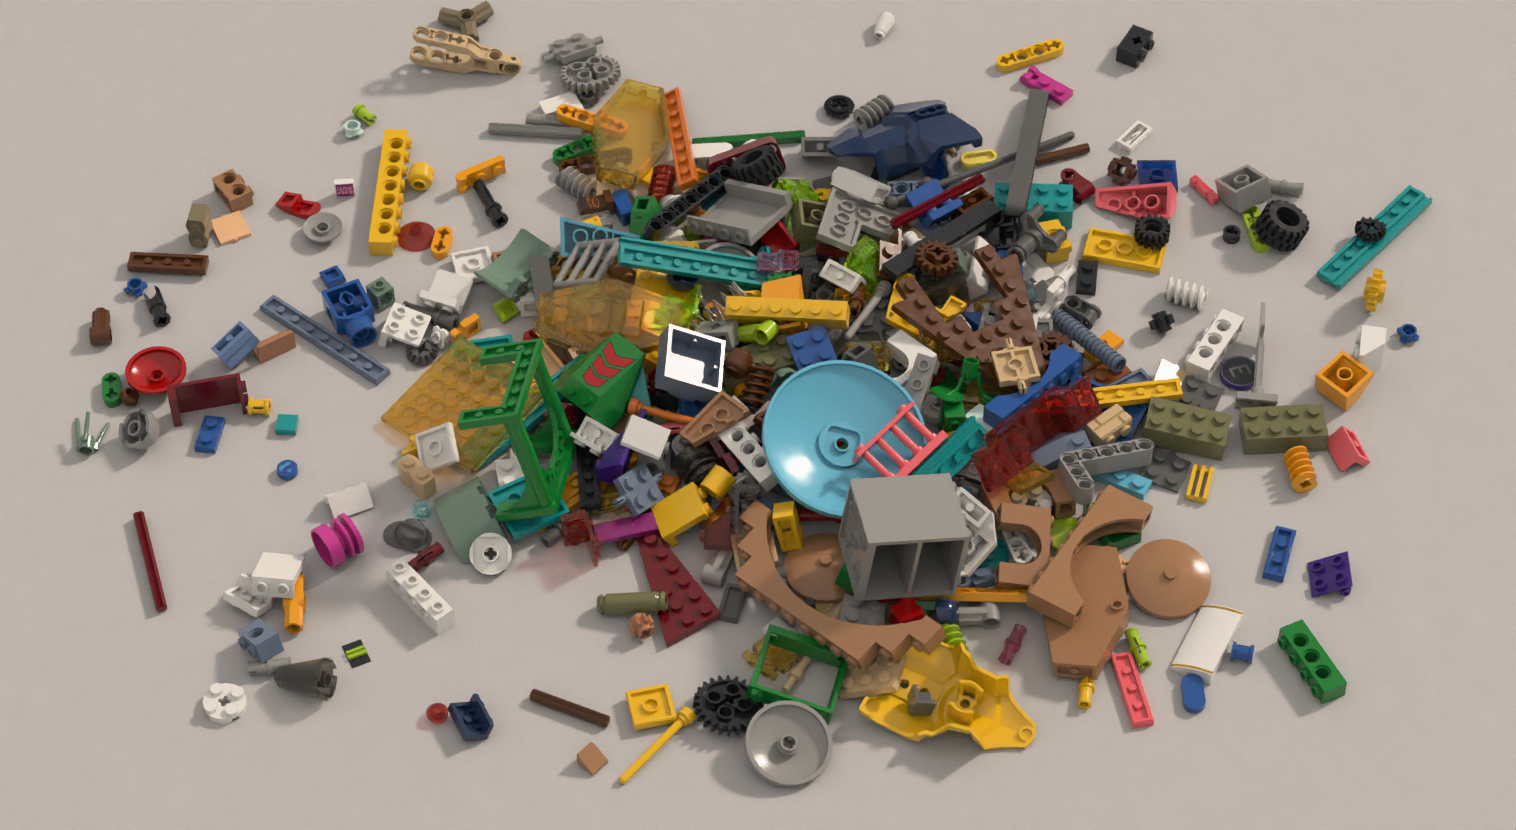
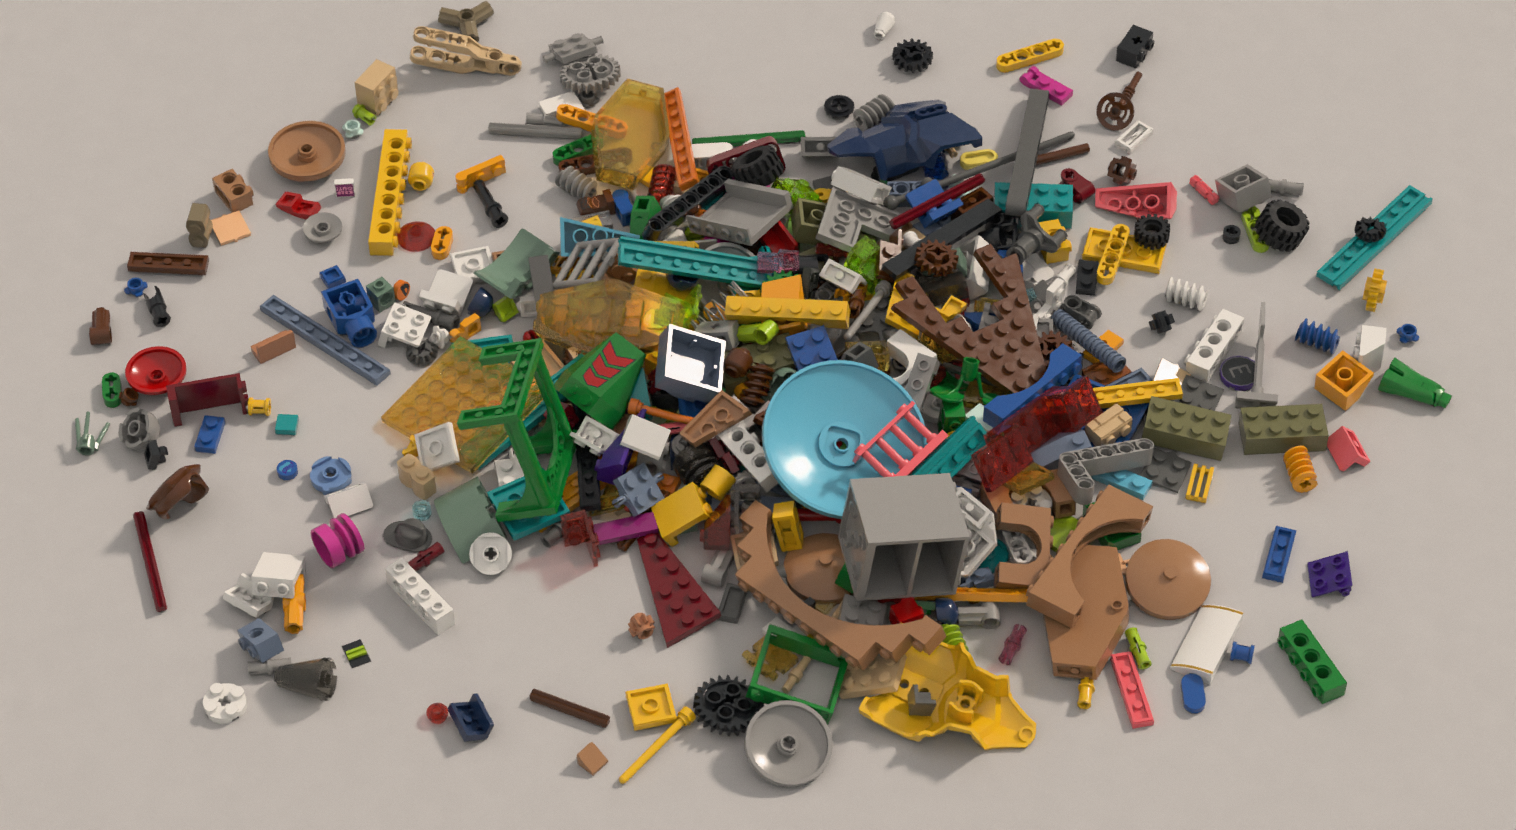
(154, 454): none -> black tile
(181, 485): none -> reddish brown piece
(235, 345): medium blue brick -> none
(306, 151): none -> medium nougat dish
(330, 484): none -> medium blue plate
(377, 87): none -> tan brick
(401, 289): none -> orange tile
(481, 303): none -> dark blue hair
(632, 603): olive axle -> none
(912, 55): none -> black gear
(1015, 366): tan plate -> none
(1110, 253): none -> yellow beam
(1117, 107): none -> reddish brown dish
(1157, 172): clear blue plate -> none
(1318, 336): none -> blue piece
(1406, 382): none -> green piece

